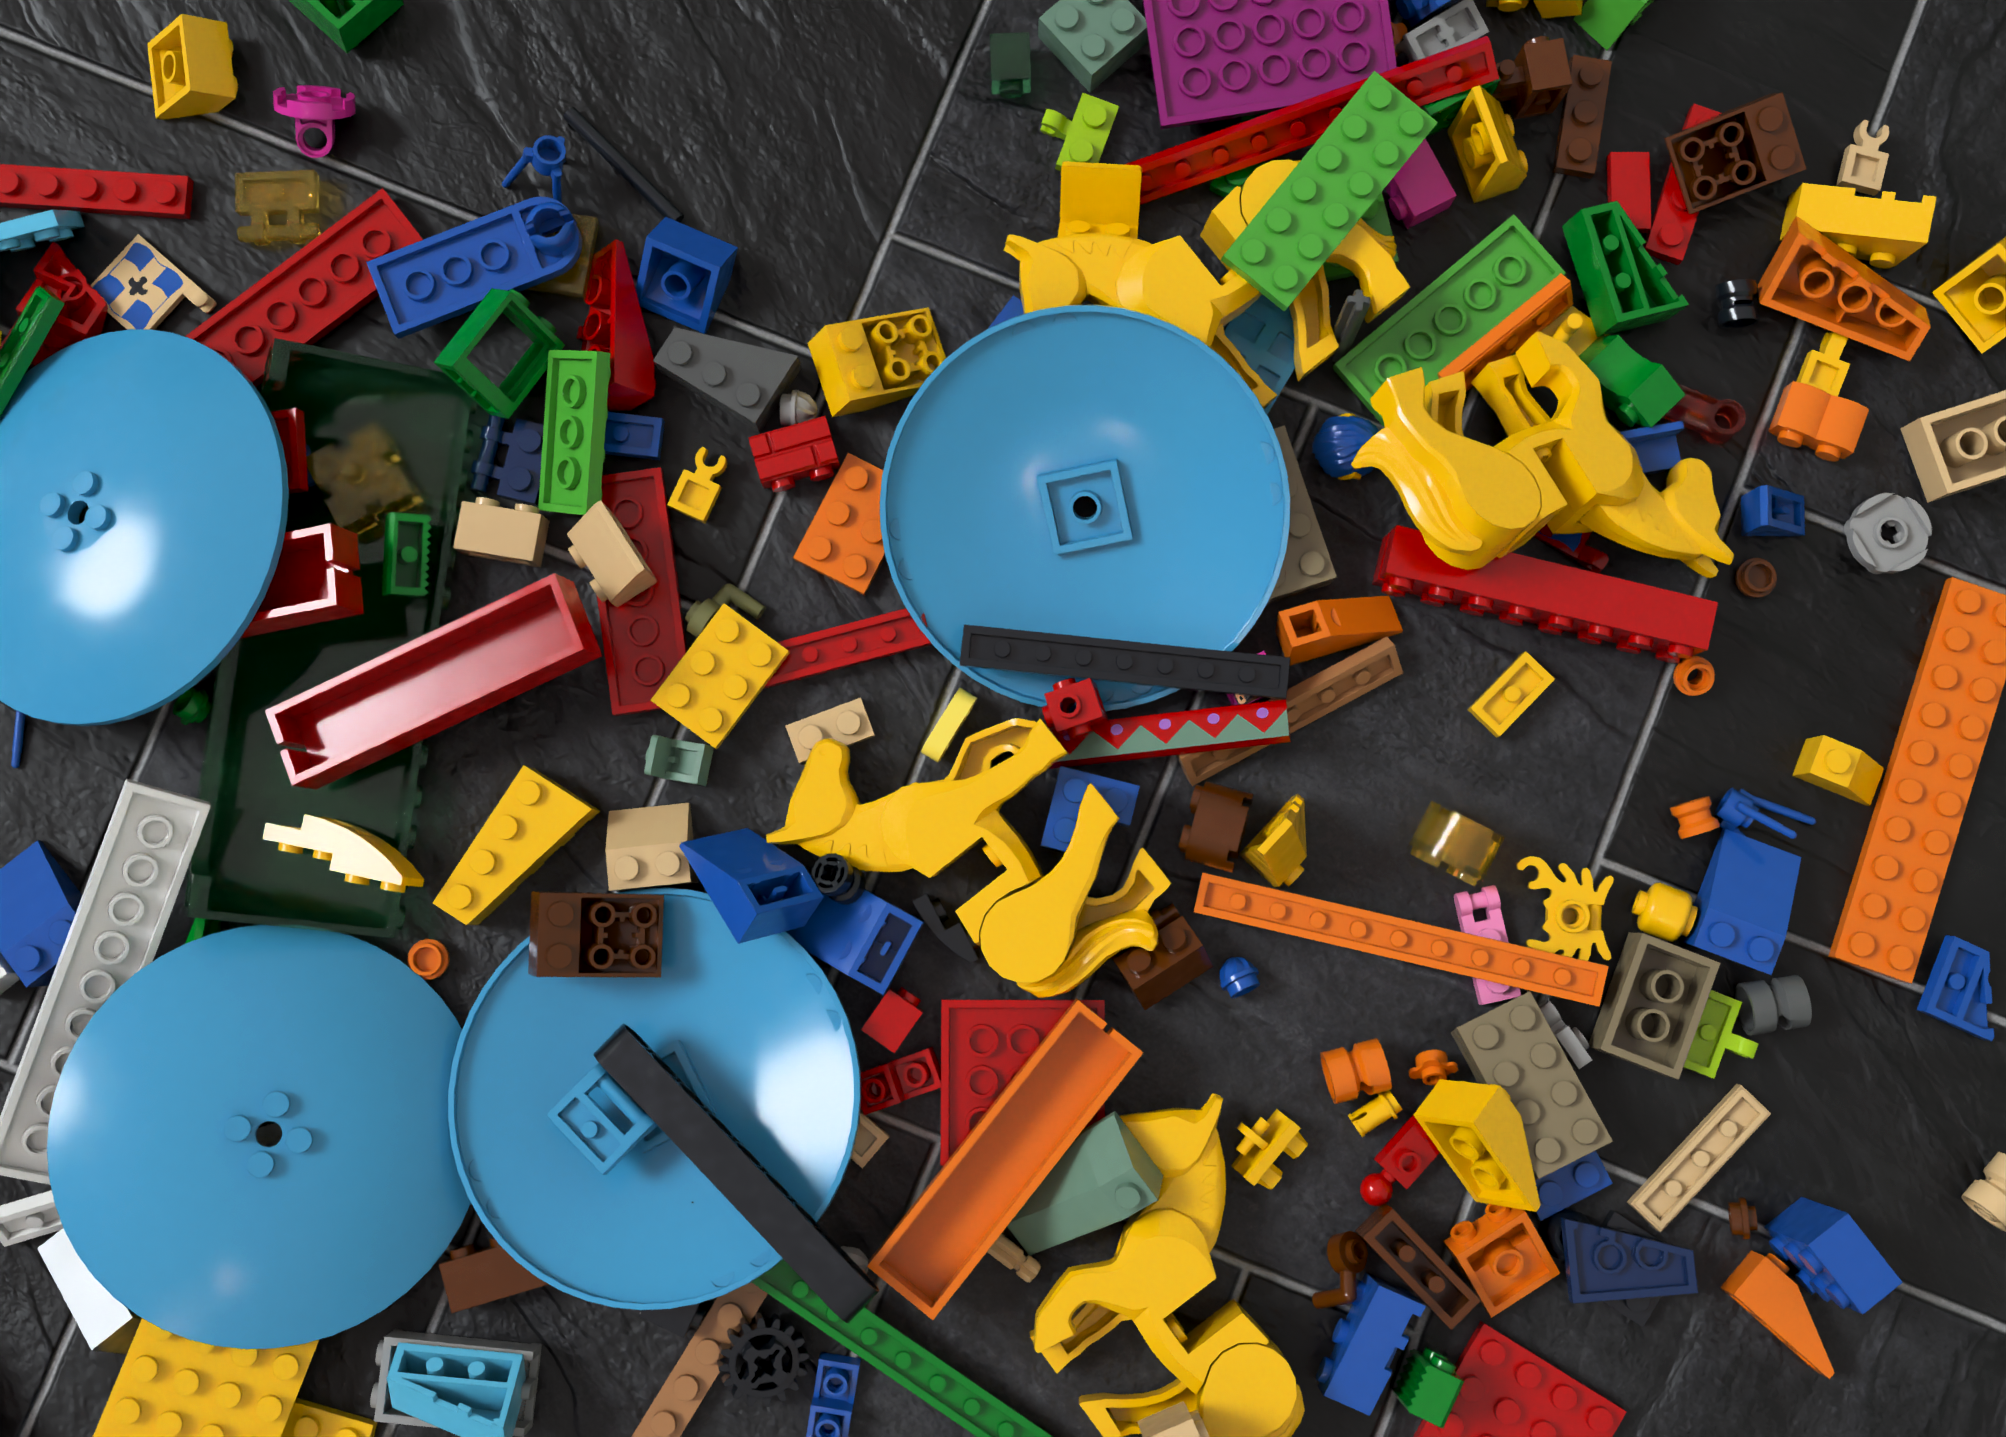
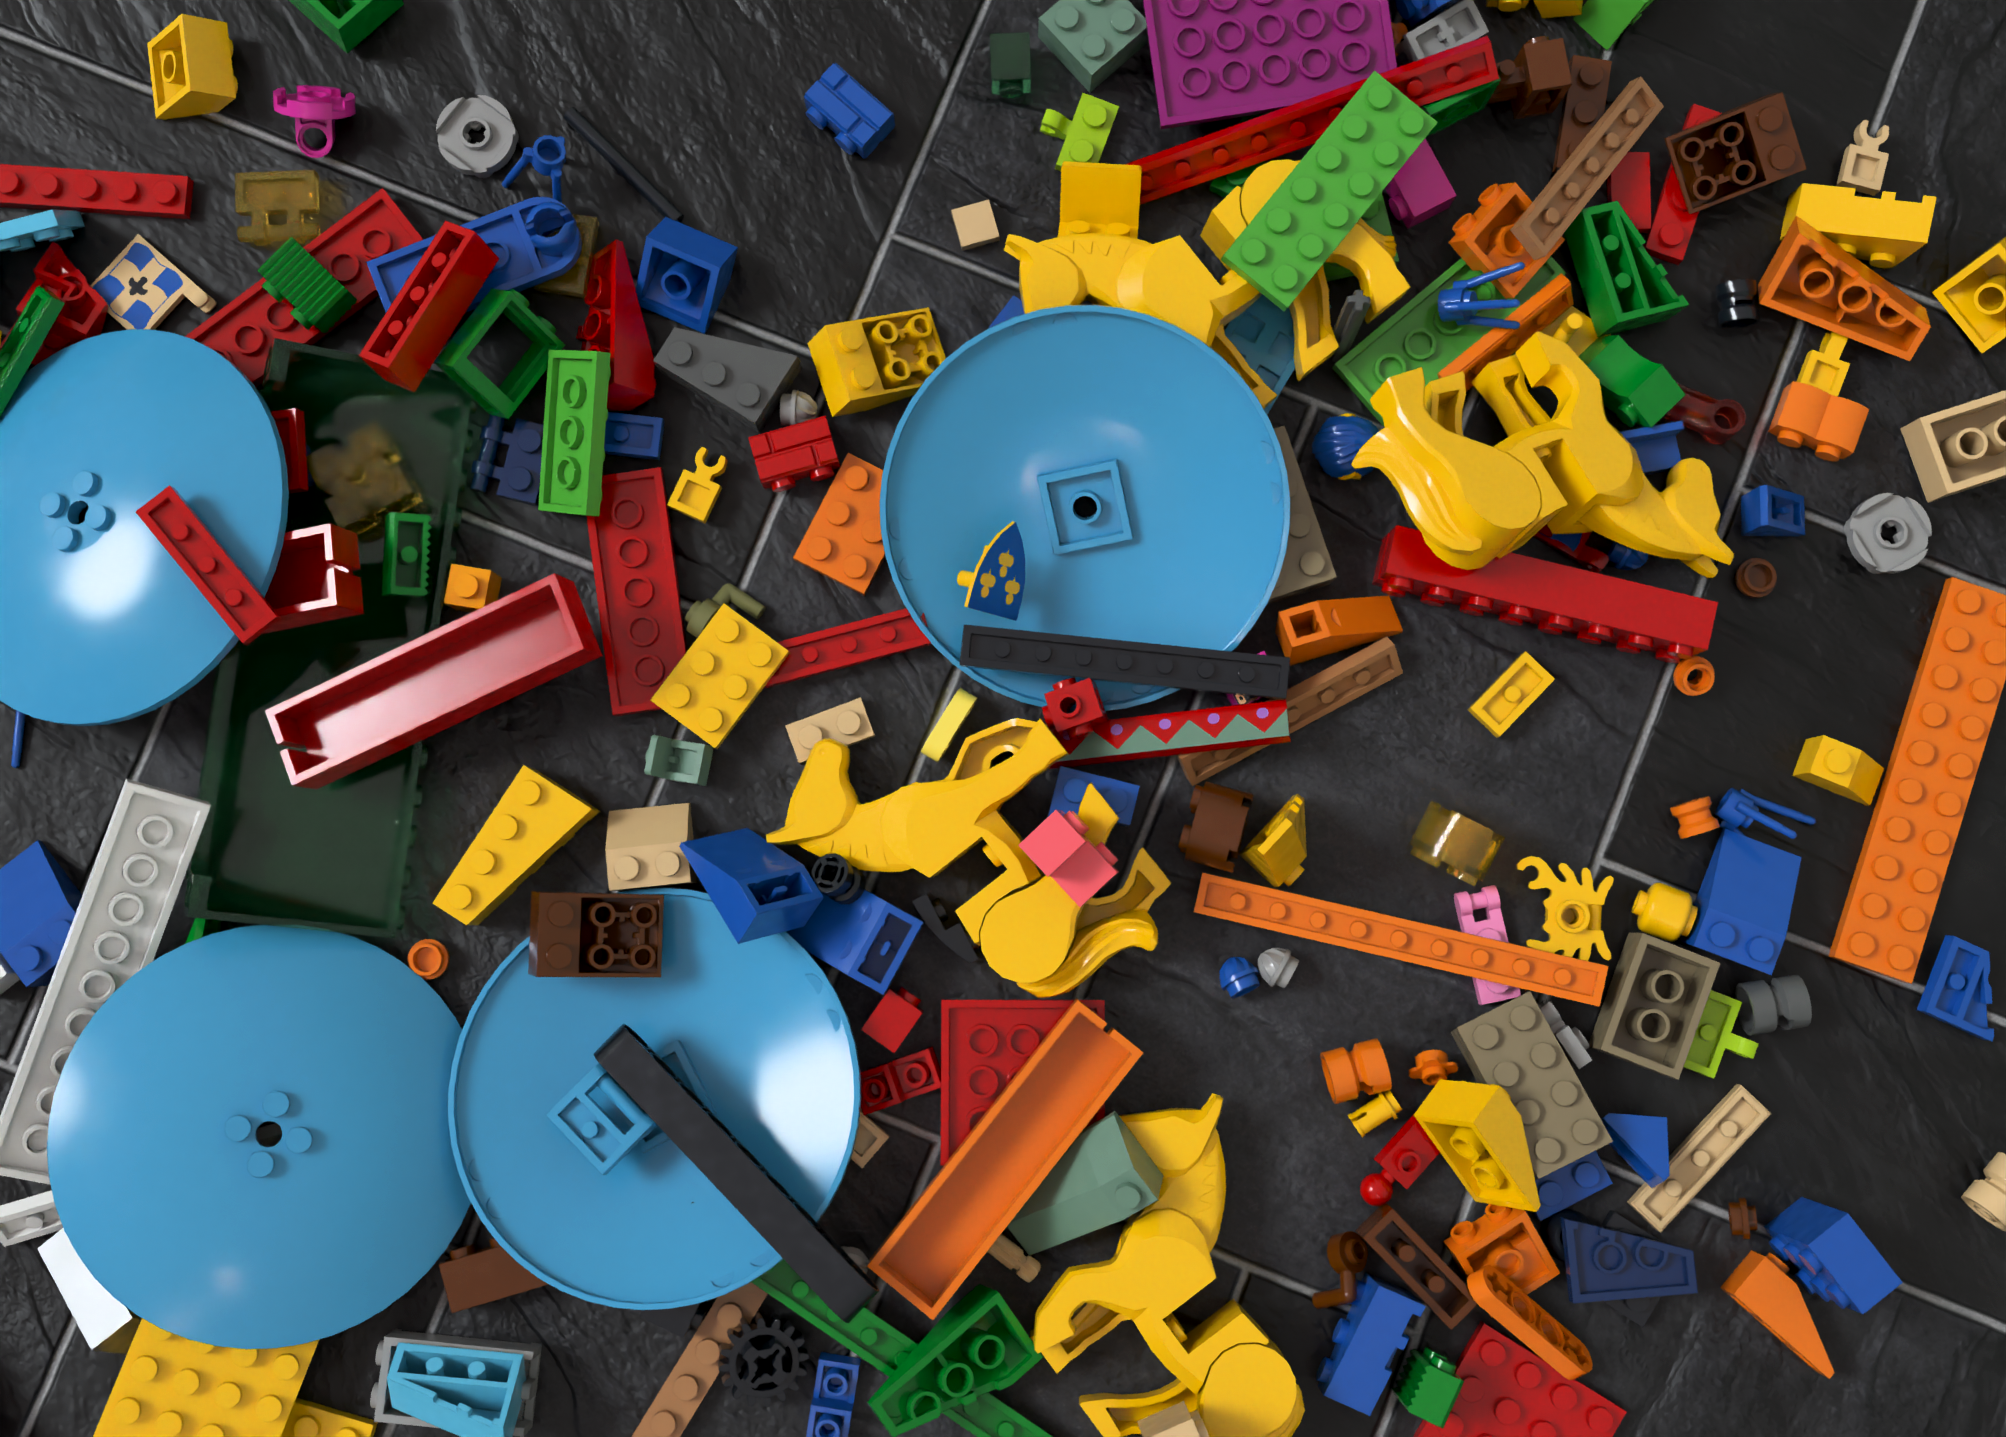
(192, 706): green plate -> none
(208, 565): none -> red plate
(306, 285): none -> green brick
(349, 849): slope -> none
(429, 306): none -> red brick
(471, 588): none -> light orange brick
(474, 113): none -> light grey plate
(501, 532): tan brick -> none
(610, 556): tan slope -> none
(848, 111): none -> blue brick
(962, 1357): none -> green wedge
(975, 225): none -> tan tile
(998, 576): none -> blue shield
(1069, 856): none -> coral brick
(1170, 965): reddish brown brick -> none
(1263, 1146): yellow hips -> none
(1277, 966): none -> light grey plate
(1461, 304): none -> blue plant
(1486, 147): yellow slope -> none
(1488, 243): none -> orange plate
(1529, 1322): none -> orange beam
(1587, 168): none -> medium nougat plate
(1625, 557): none -> blue plate
(1641, 1143): none -> blue slope

